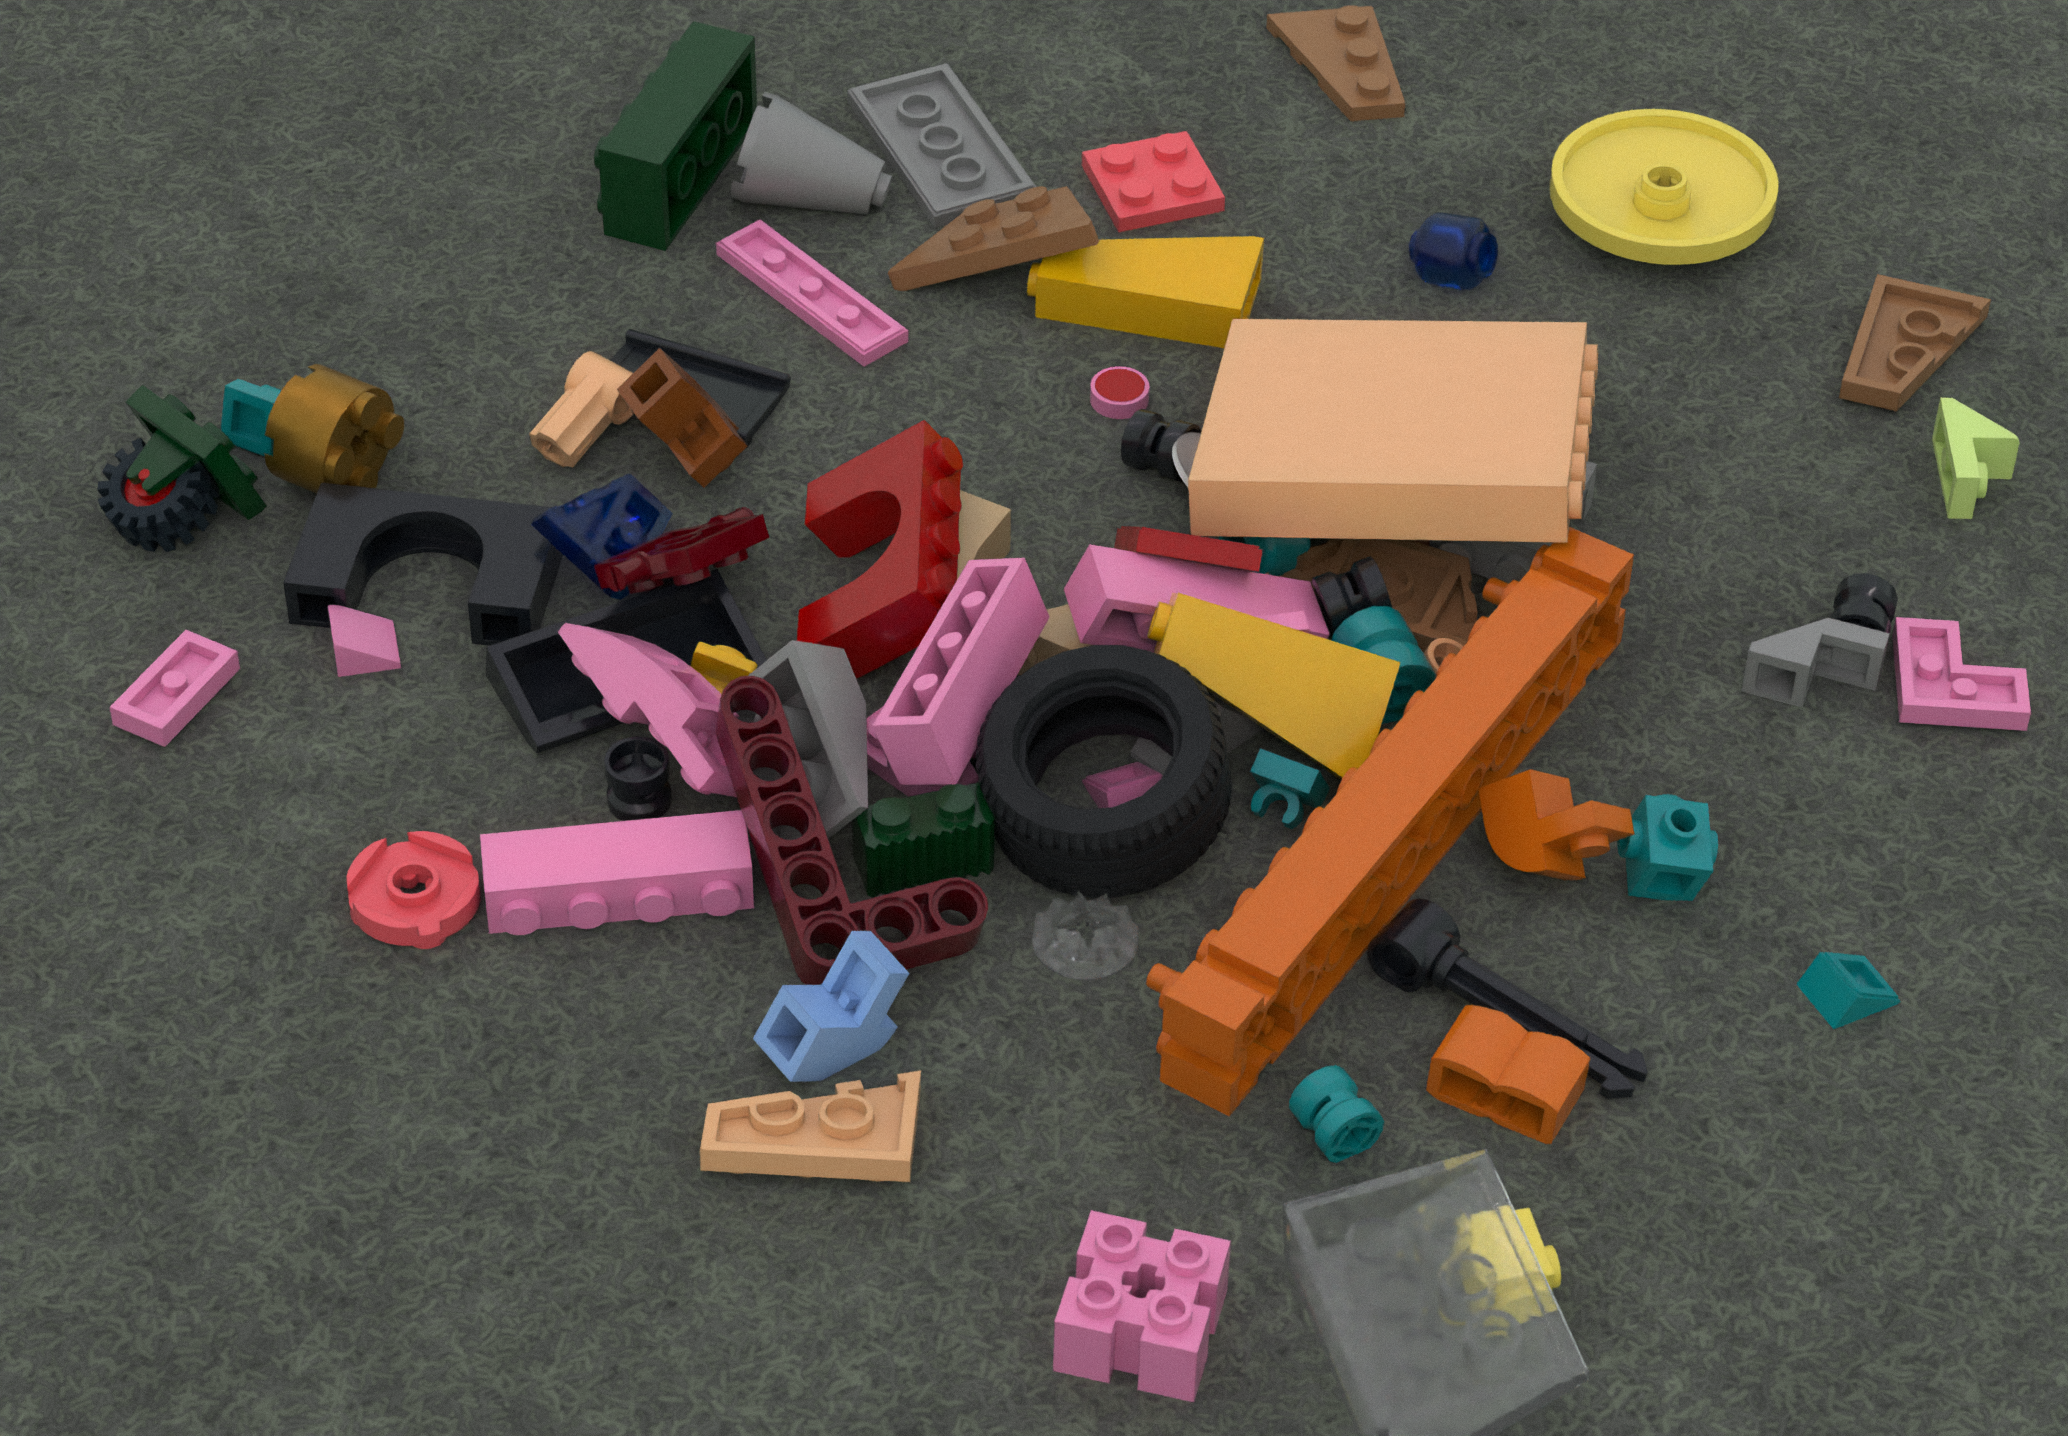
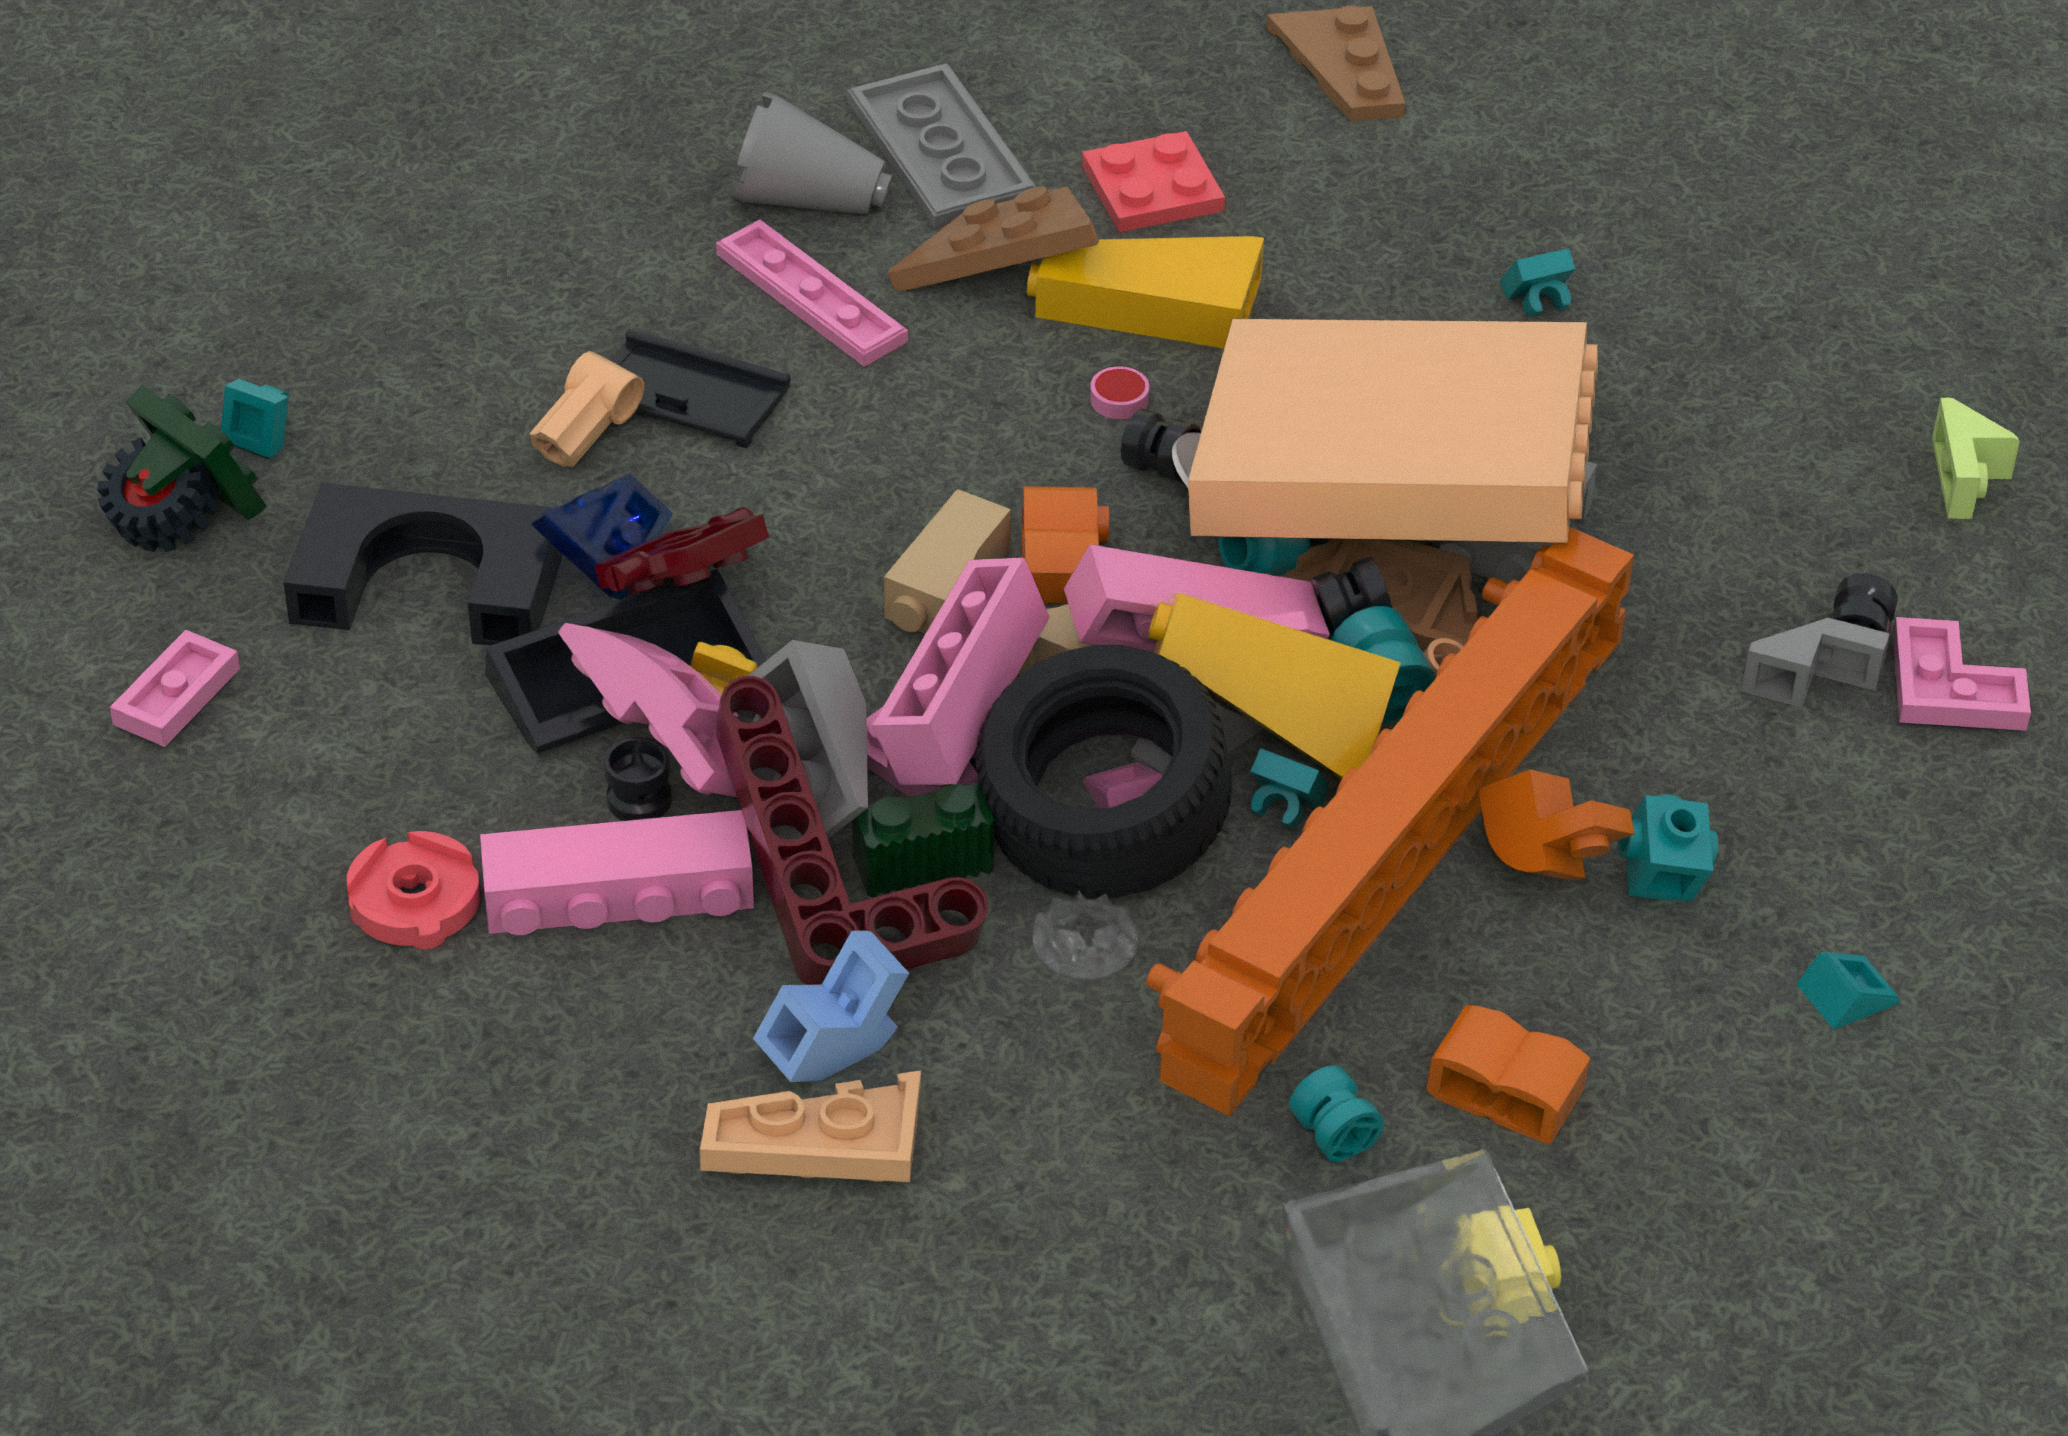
(331, 430): pearl gold brick -> none
(362, 641): bright pink slope -> none
(677, 135): dark green brick -> none
(683, 417): dark orange brick -> none
(899, 489): red arch -> none
(1057, 532): none -> orange brick
(1141, 1306): bright pink brick -> none
(1189, 547): red tile -> none
(1424, 951): black piece -> none
(1453, 251): clear blue head -> none
(1540, 276): none -> teal tile
(1663, 186): light yellow dish -> none
(1906, 338): medium nougat wing -> none

